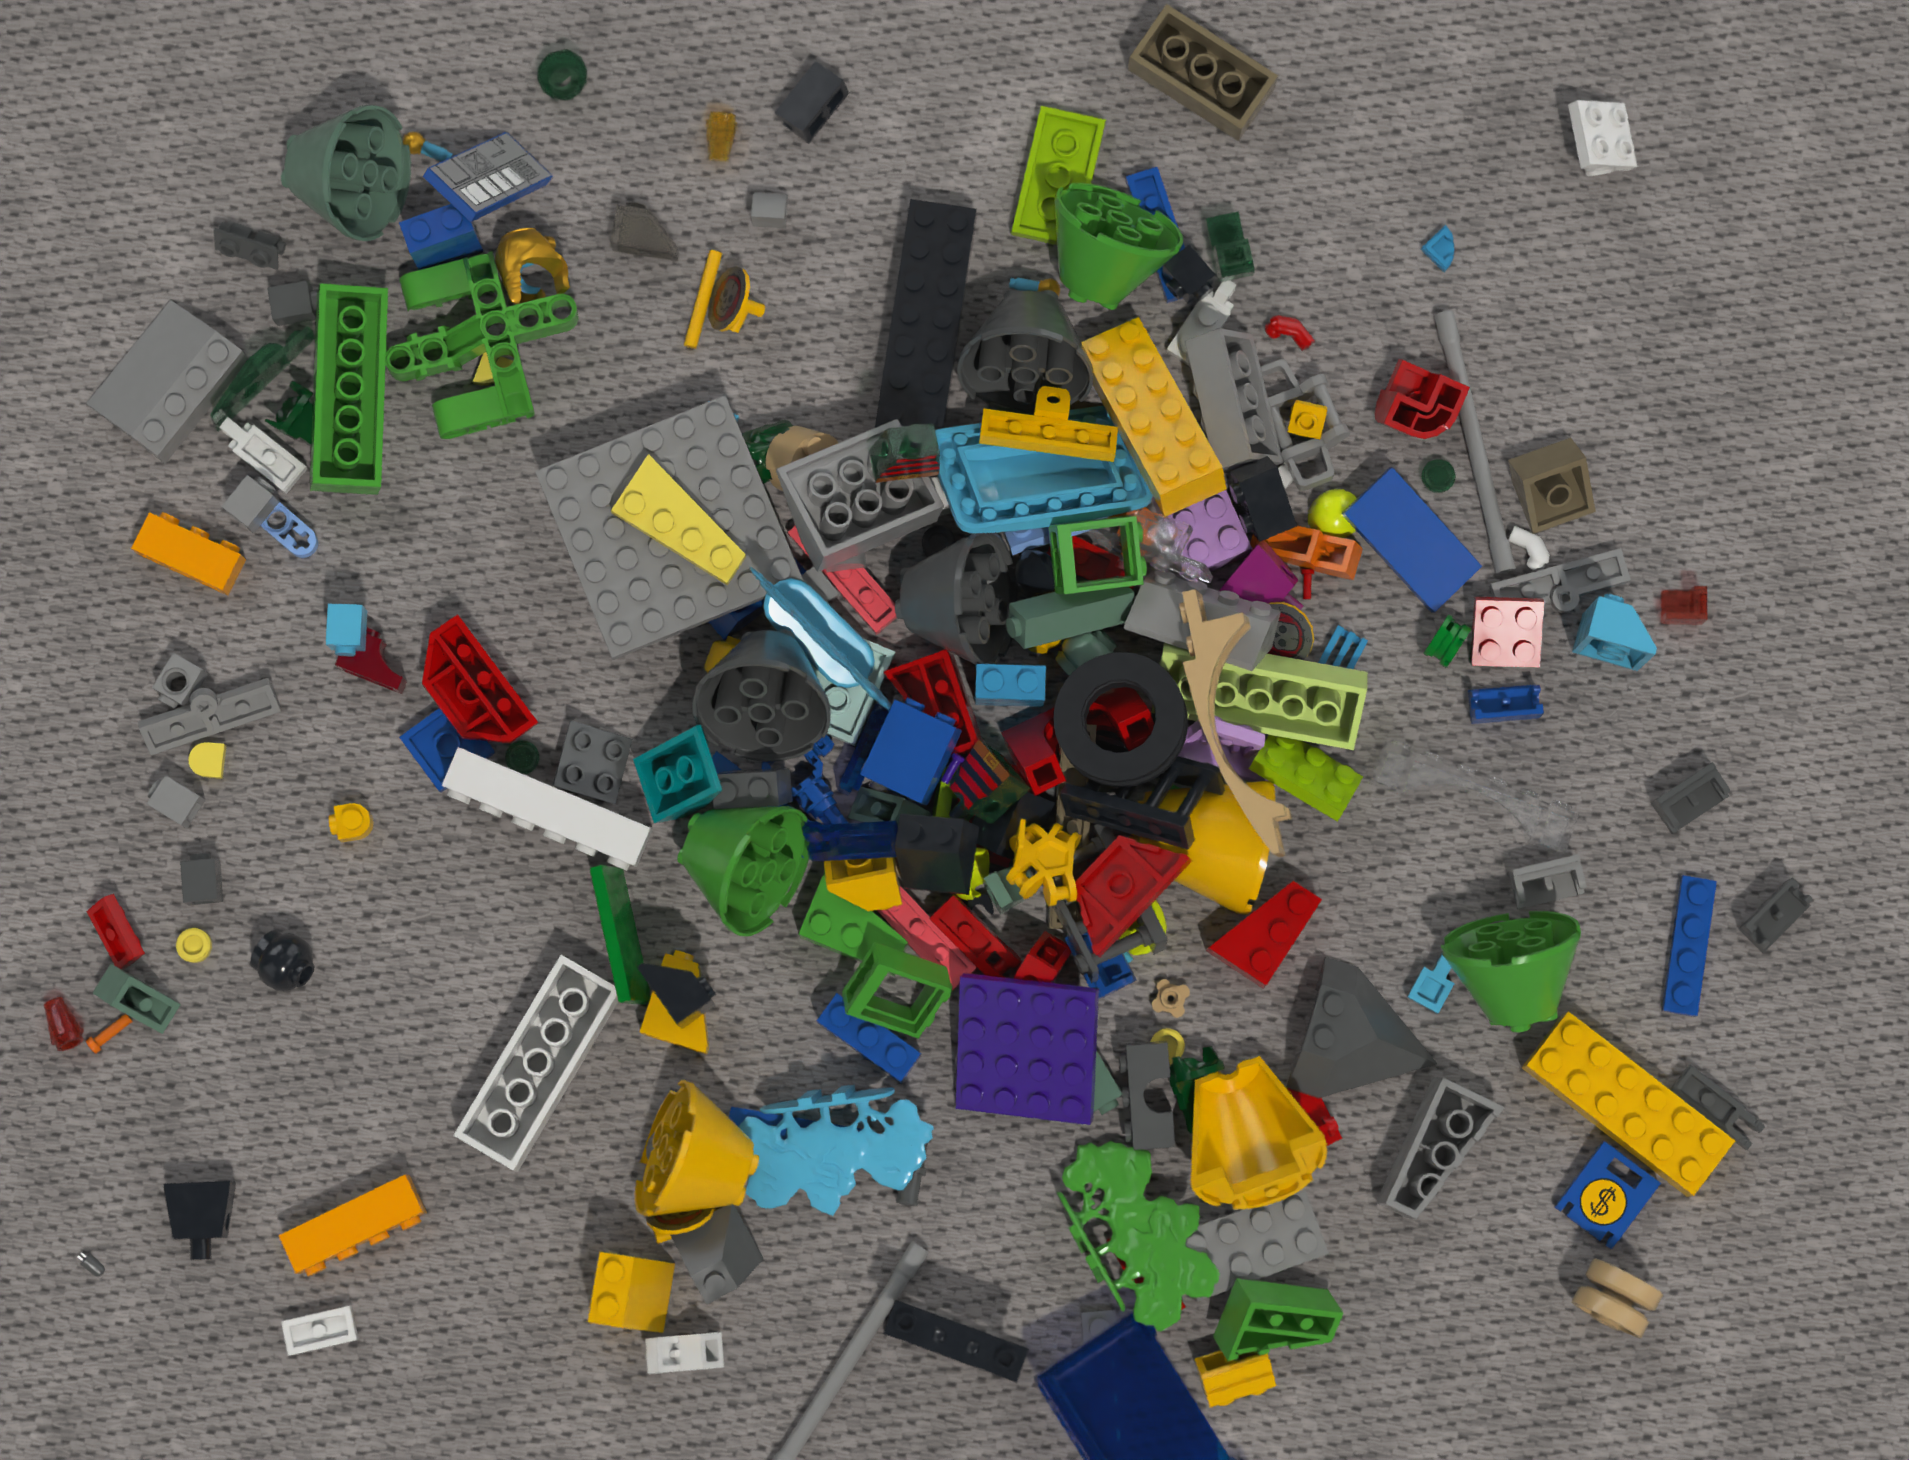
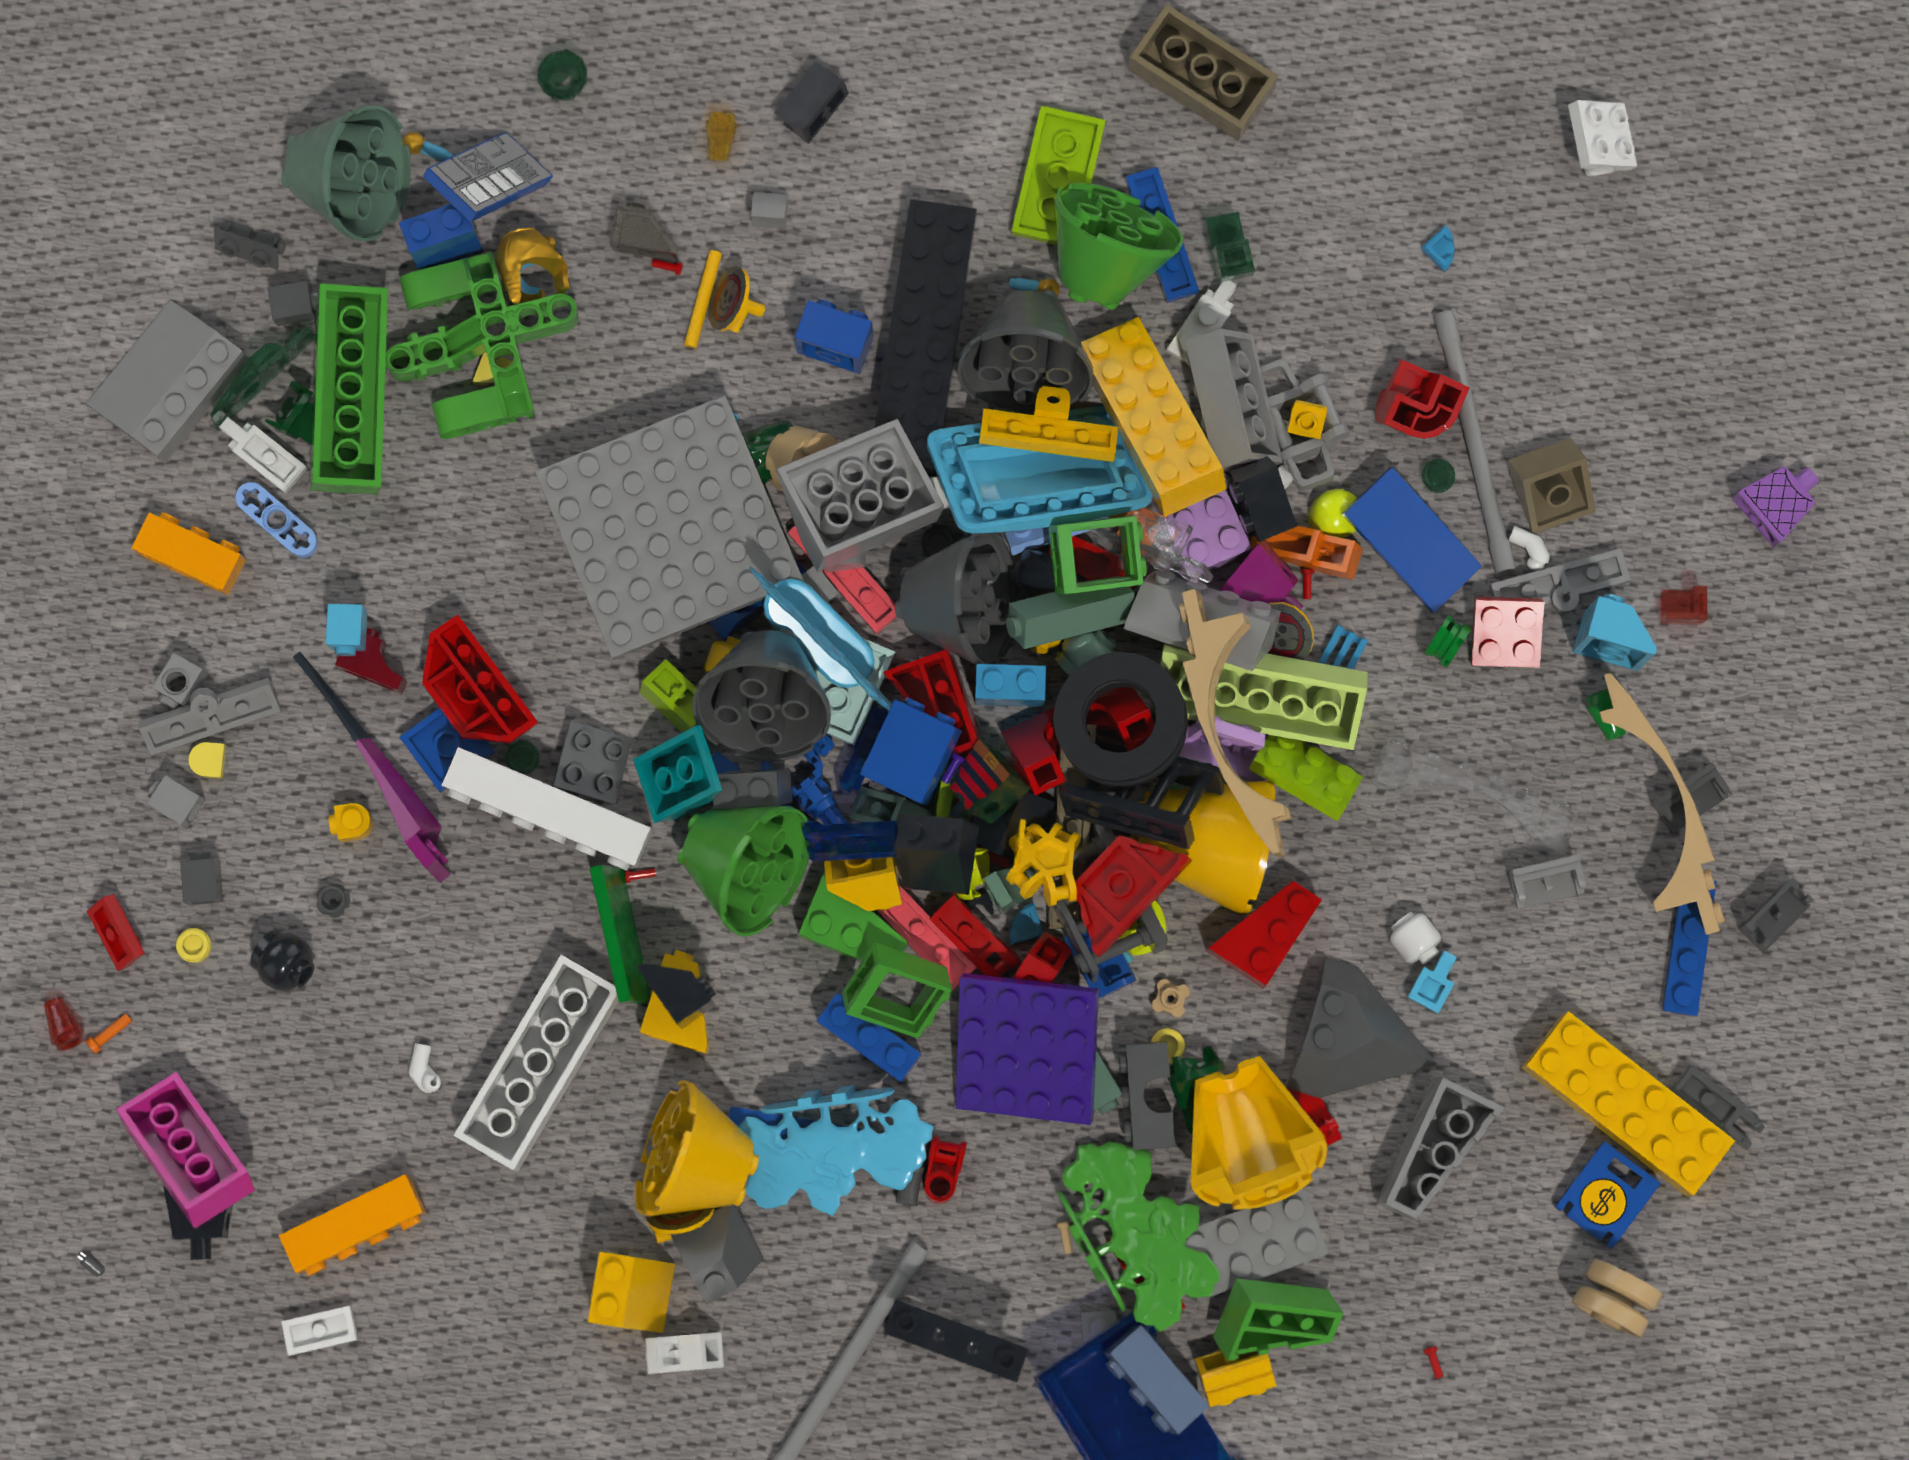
(136, 998): sand green slope -> none
(185, 1150): none -> dark pink brick
(251, 502): light grey brick -> none
(324, 897): none -> dark grey plate
(412, 817): none -> magenta plate
(421, 1072): none -> white arm
(639, 874): none -> red piece
(671, 695): none -> lime hinge
(676, 521): light yellow wing -> none
(677, 268): none -> red piece
(834, 336): none -> blue brick
(910, 452): clear green torso -> none
(944, 1166): none -> red piece
(1025, 925): none -> dark azure tile
(1064, 1230): none -> tan piece
(1154, 1380): none -> sand blue brick
(1188, 276): black brick -> none
(1291, 327): red arm -> none
(1415, 938): none -> white head
(1431, 1352): none -> red piece
(1505, 704): blue hinge -> none
(1515, 965): bright green cone -> none
(1600, 702): none -> green cone
(1690, 880): none -> tan slope
(1777, 502): none -> medium lavender torso

